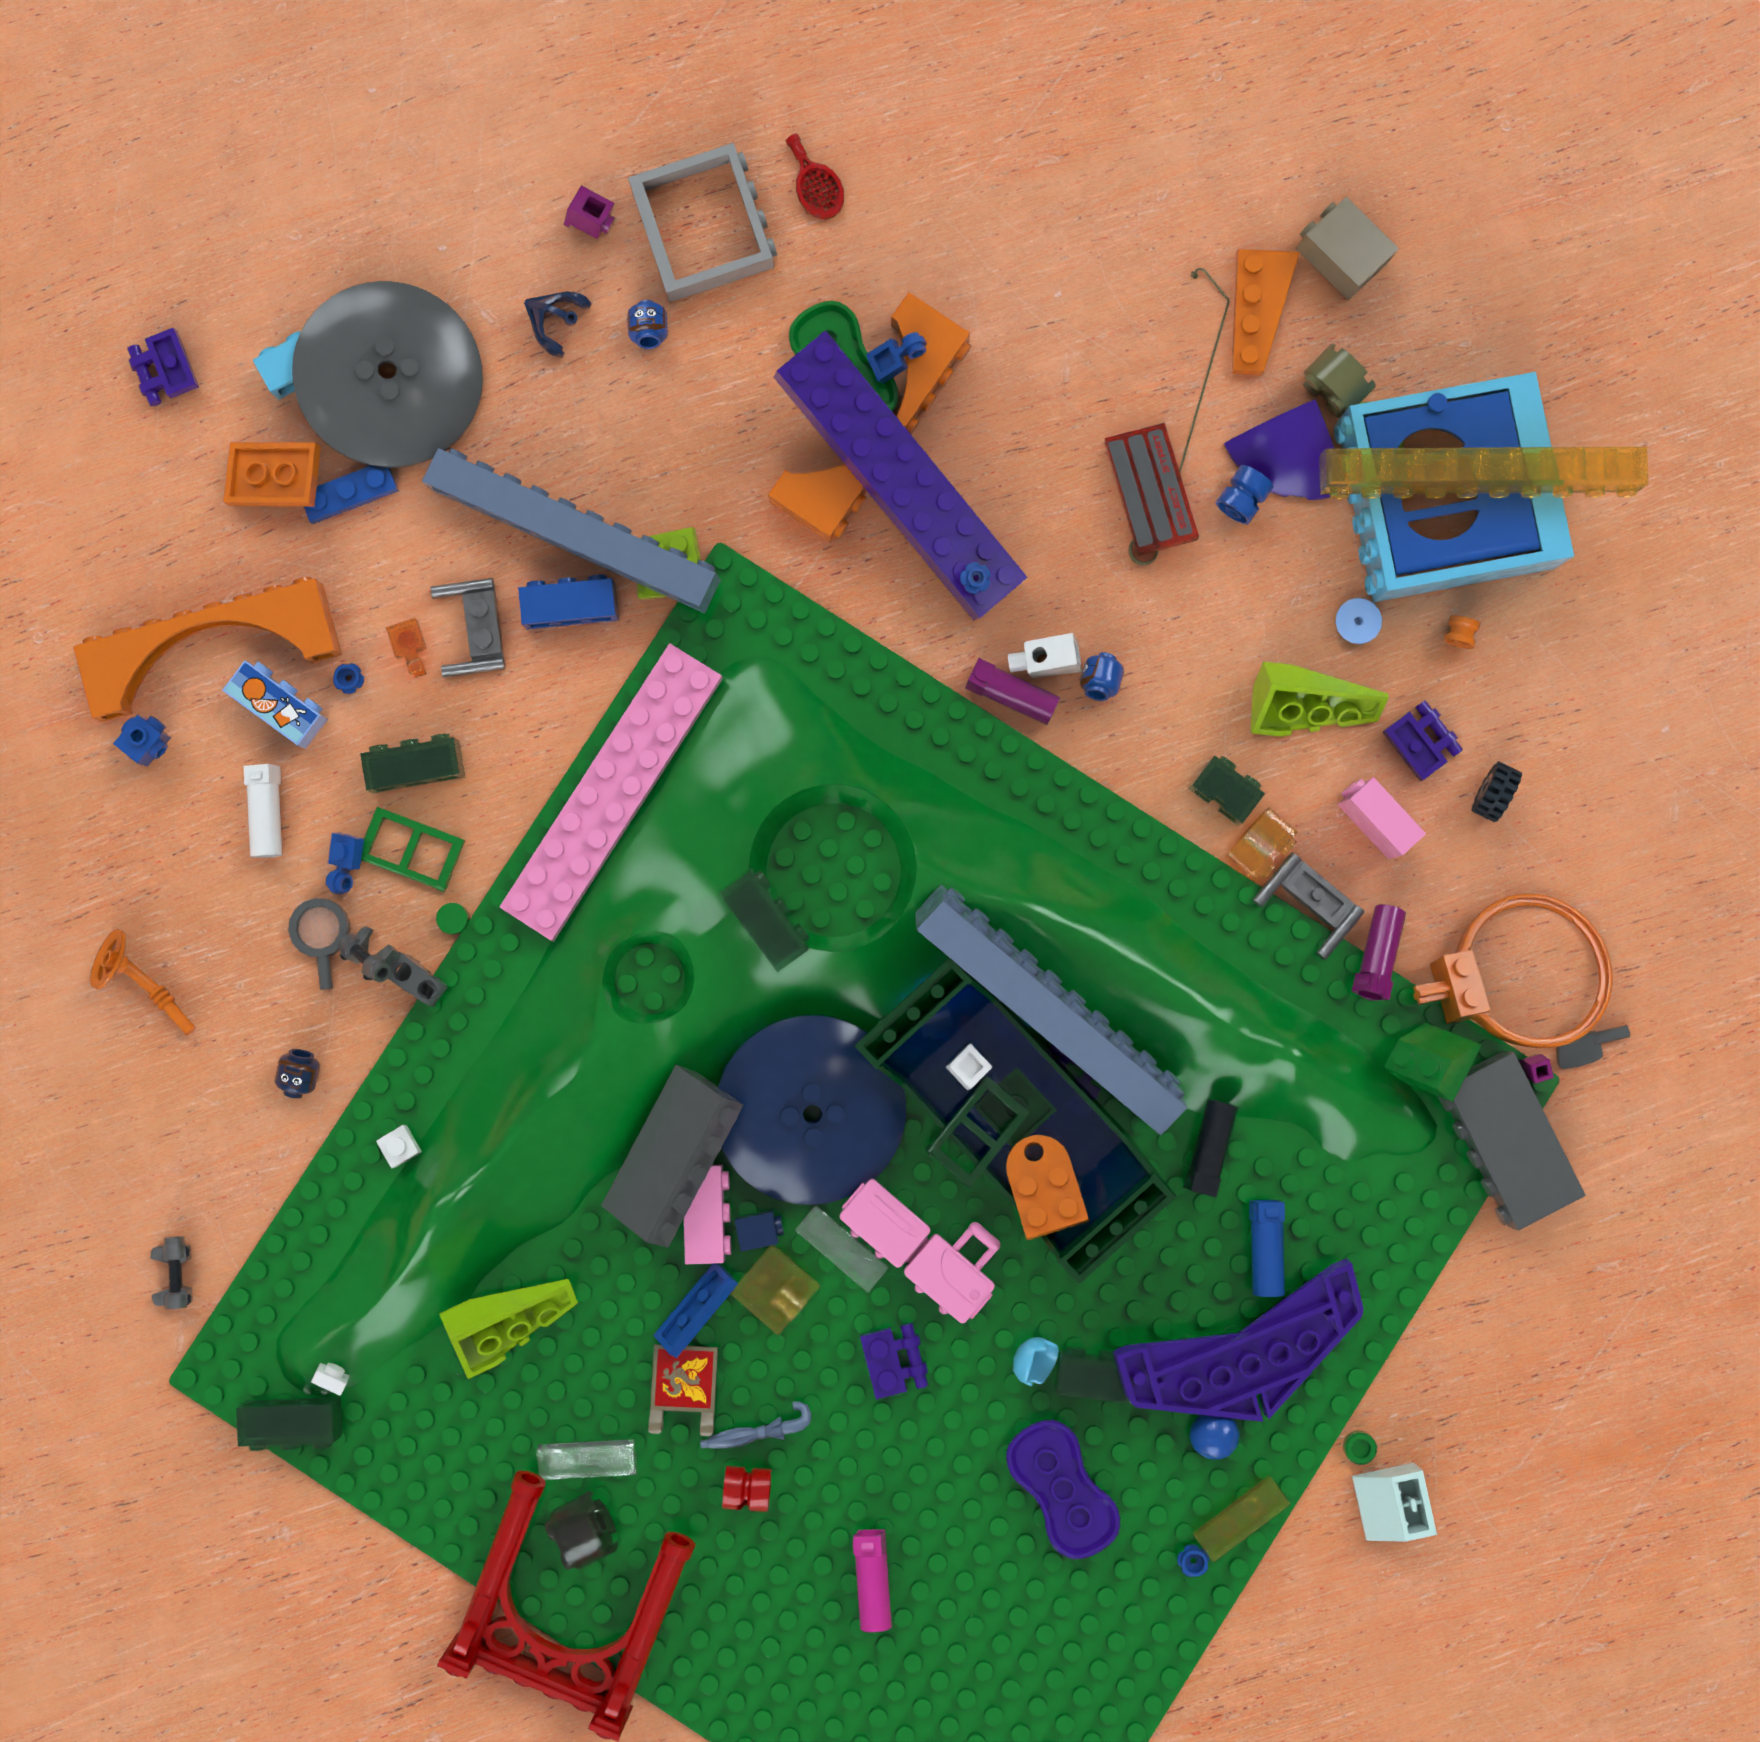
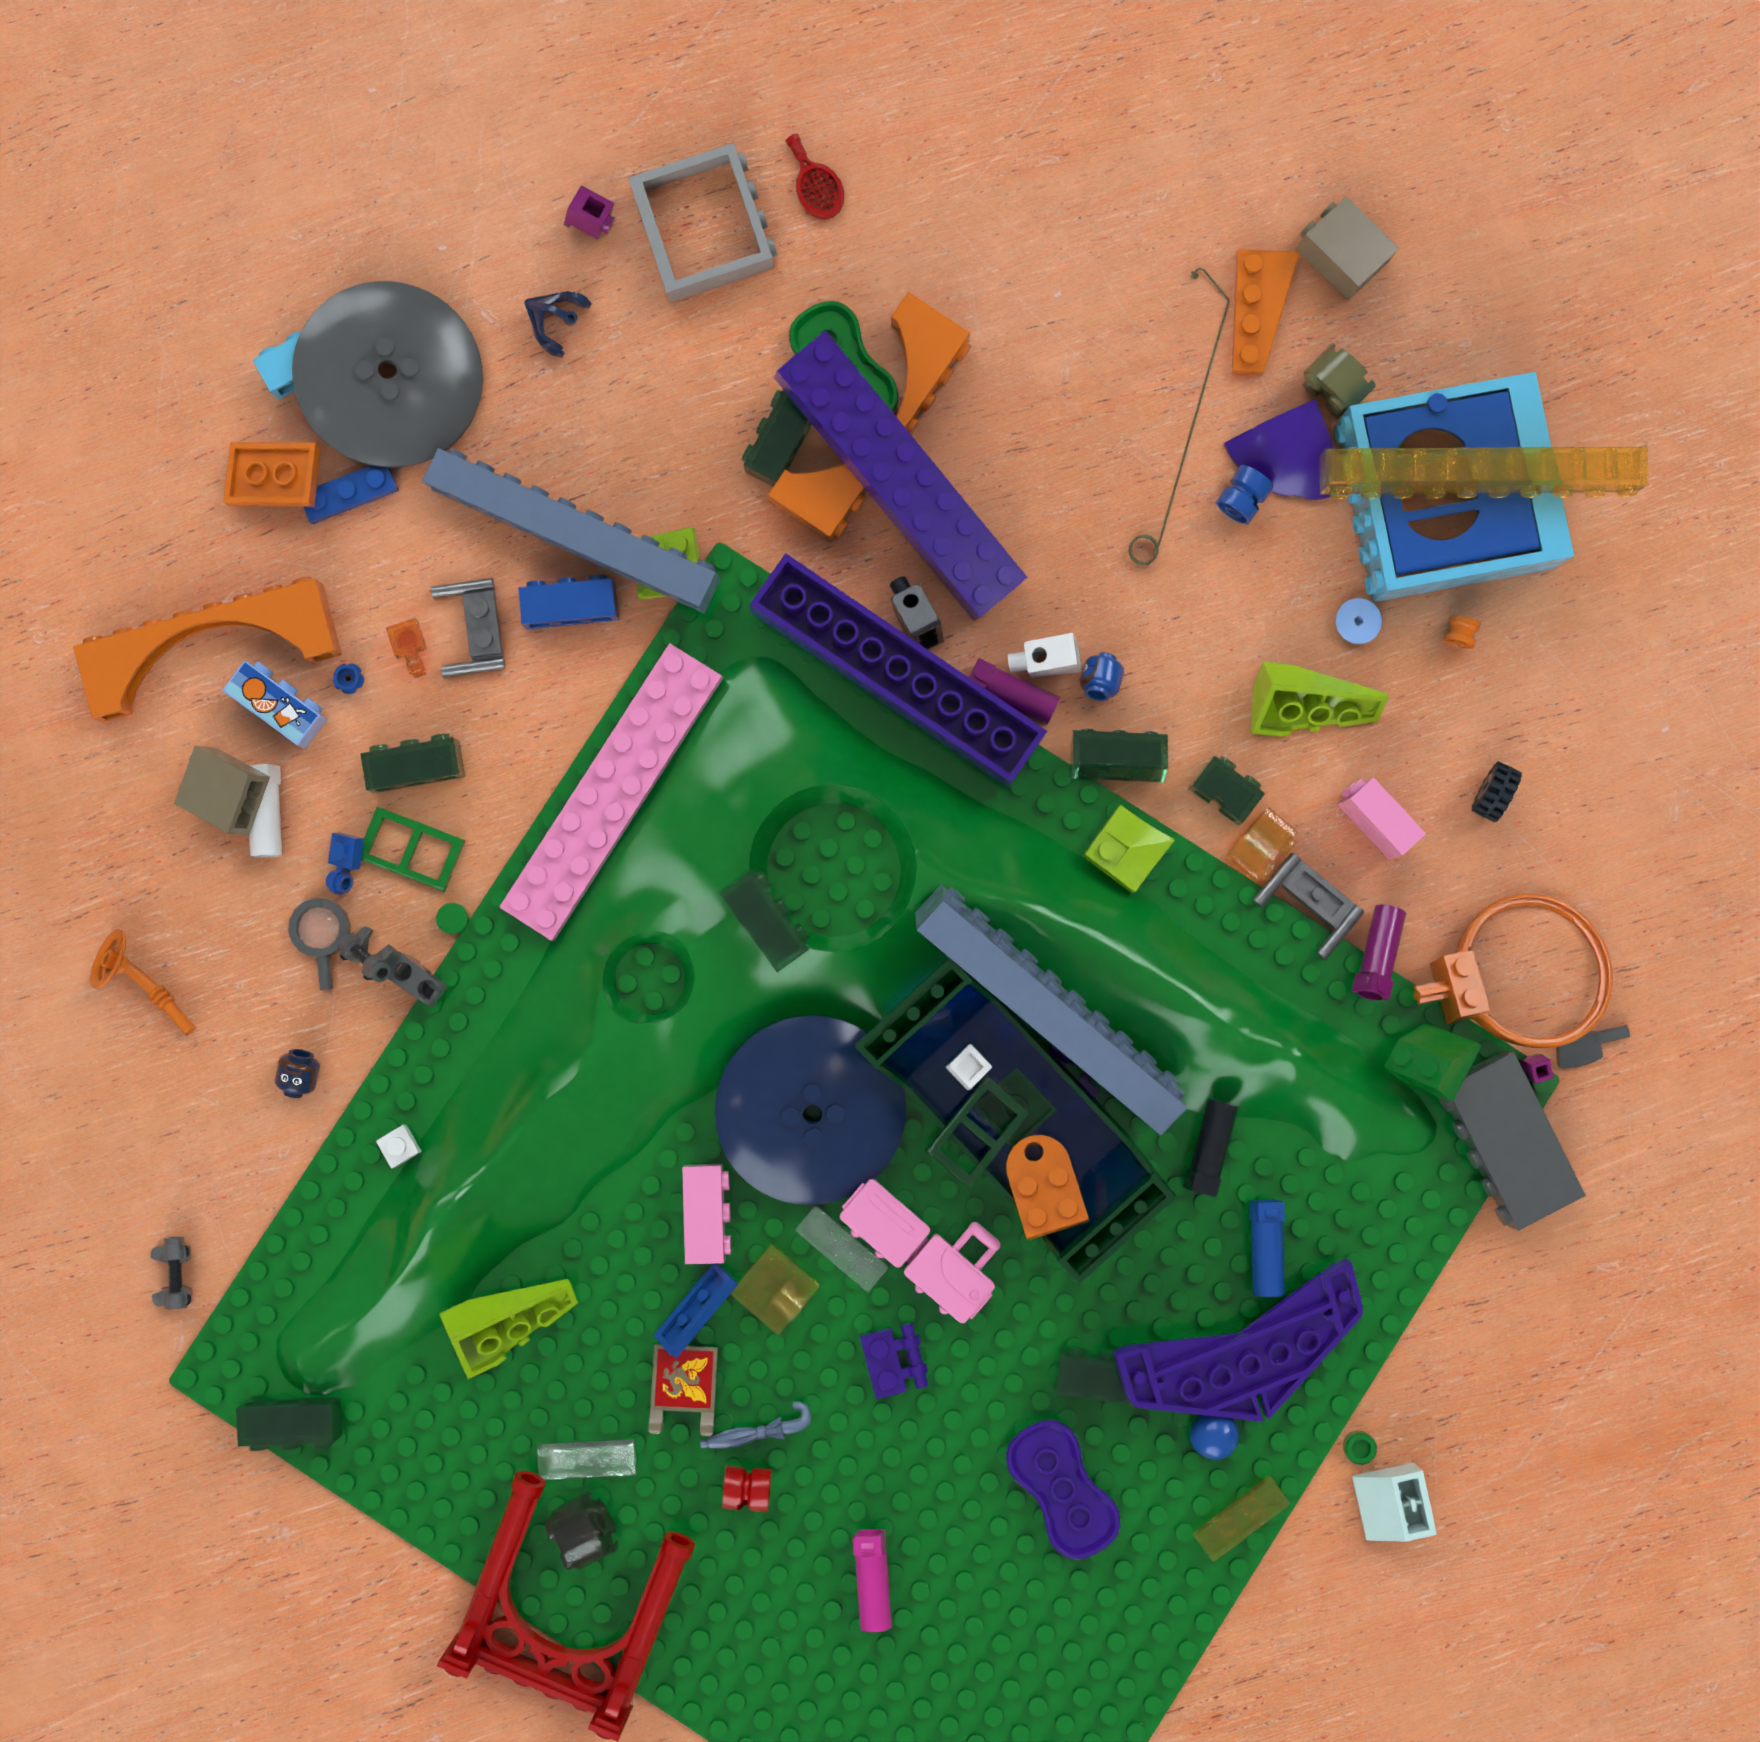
(143, 739): blue brick -> none
(171, 364): dark purple plate -> none
(222, 790): none -> dark tan brick
(330, 1378): white plate -> none
(647, 324): blue head -> none
(671, 1156): dark grey brick -> none
(758, 1230): dark blue brick -> none
(777, 440): none -> clear green brick
(889, 359): blue plate -> none
(897, 670): none -> dark purple brick
(916, 613): none -> black torso
(968, 582): blue plate -> none
(1035, 1360): medium azure hair -> none
(1119, 755): none -> clear green brick
(1127, 848): none -> lime plate
(1151, 489): dark grey tile -> none
(1193, 1569): blue plate -> none
(1415, 745): dark purple plate -> none

